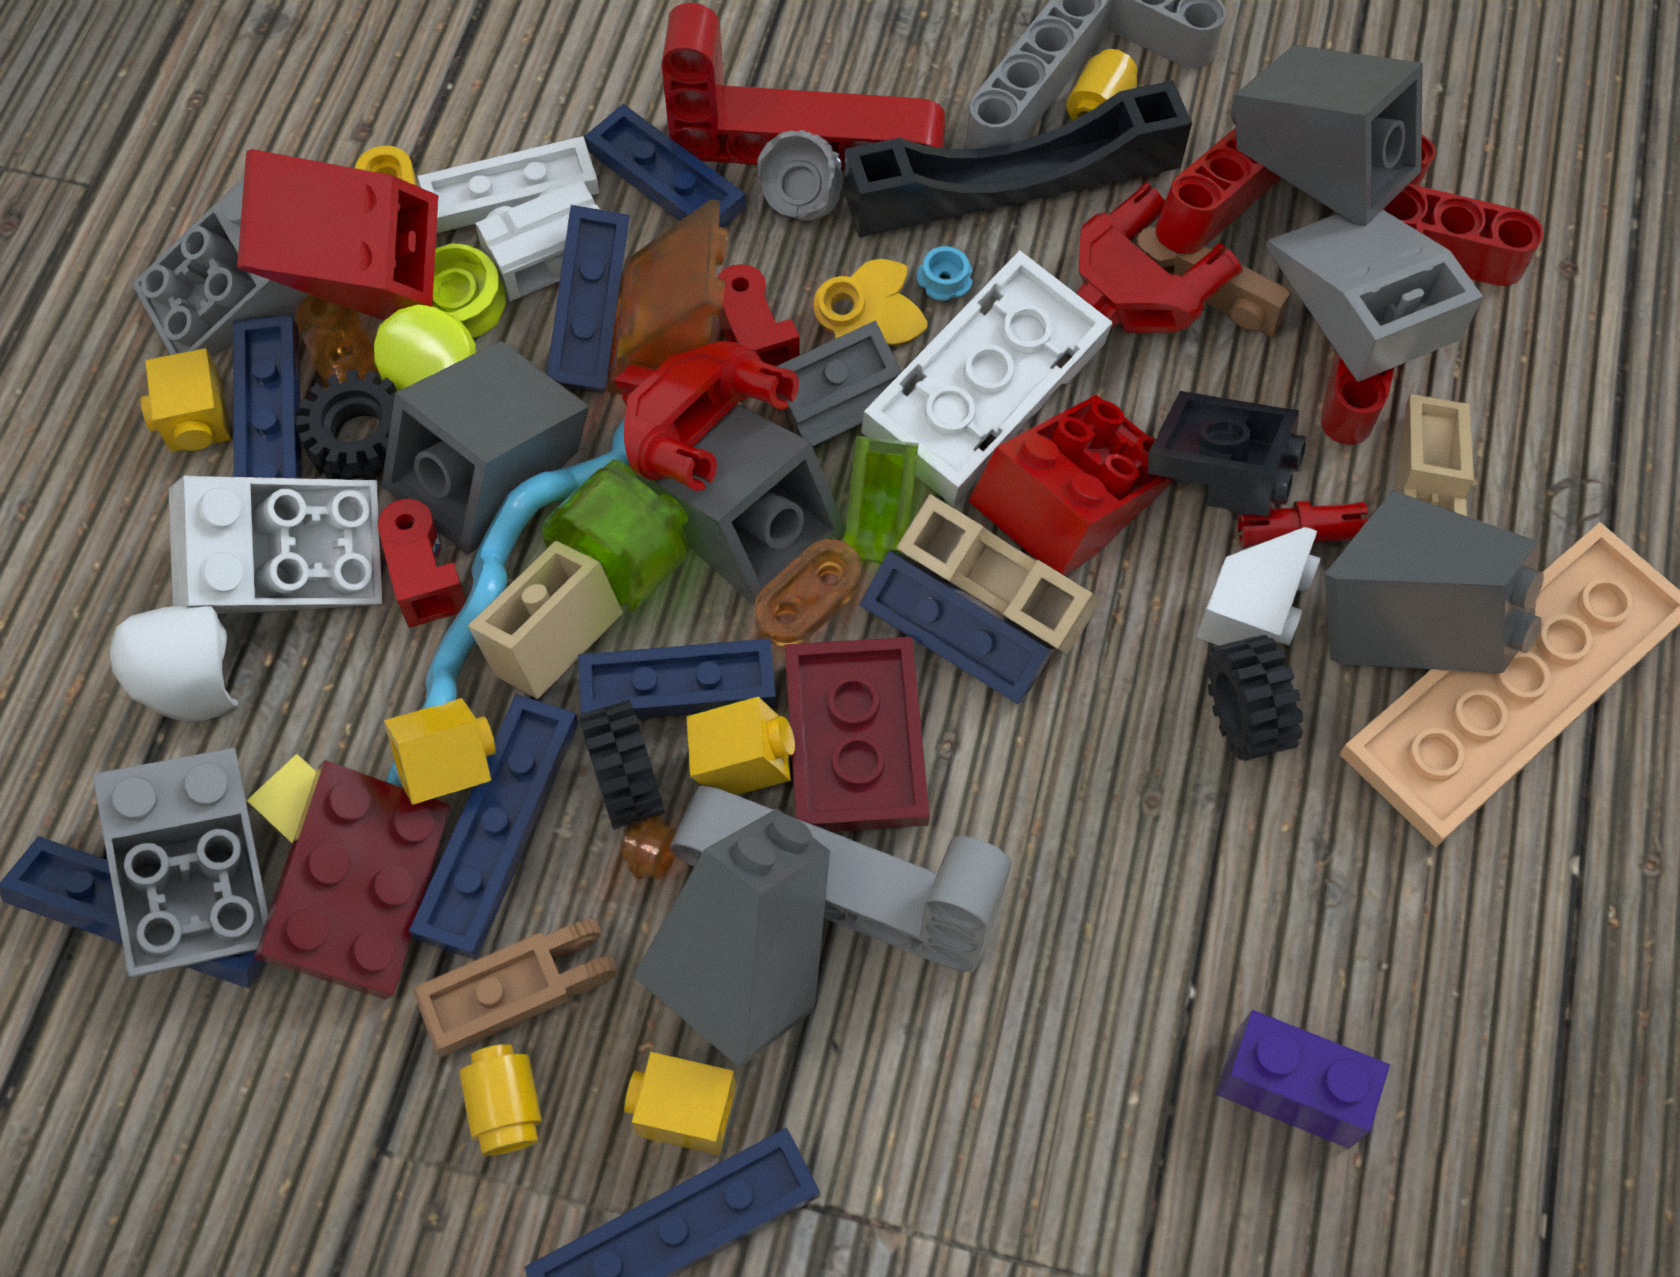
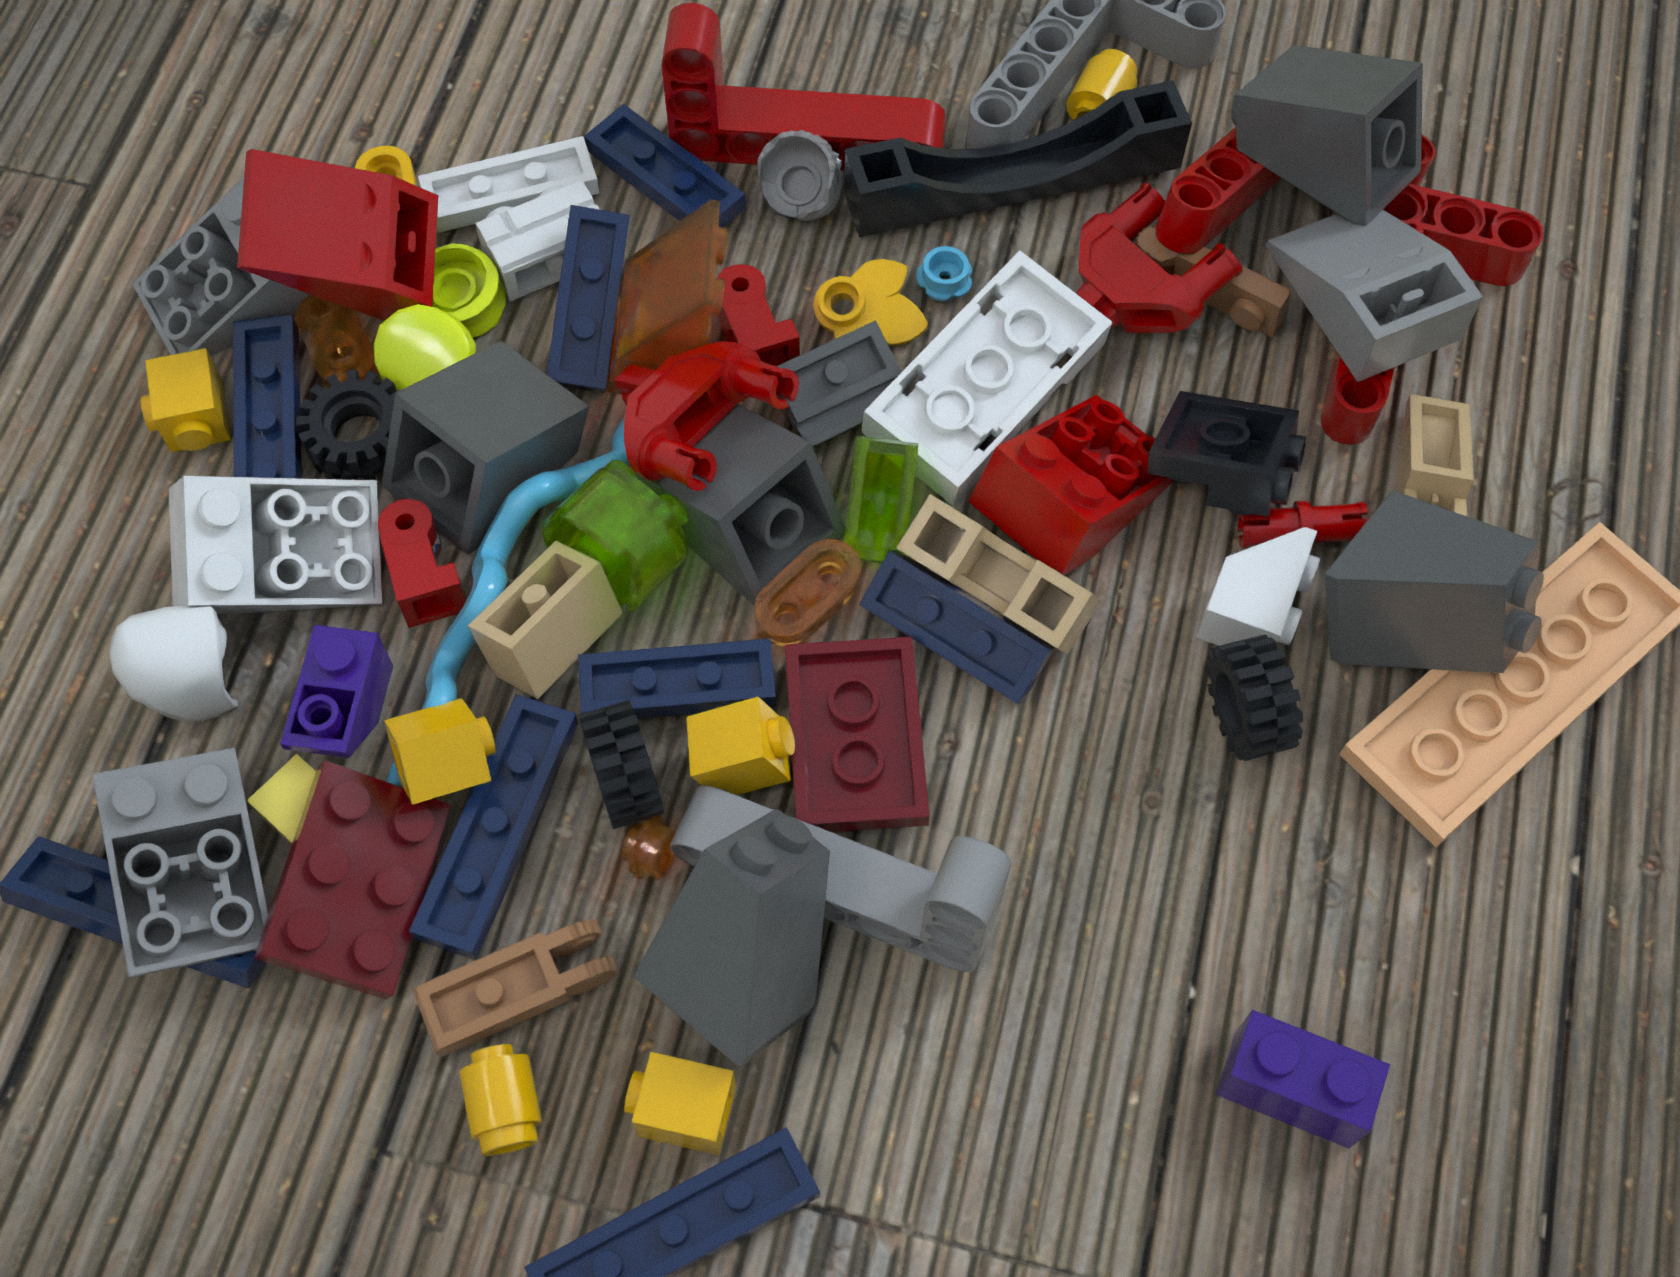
(338, 692): none -> dark purple slope

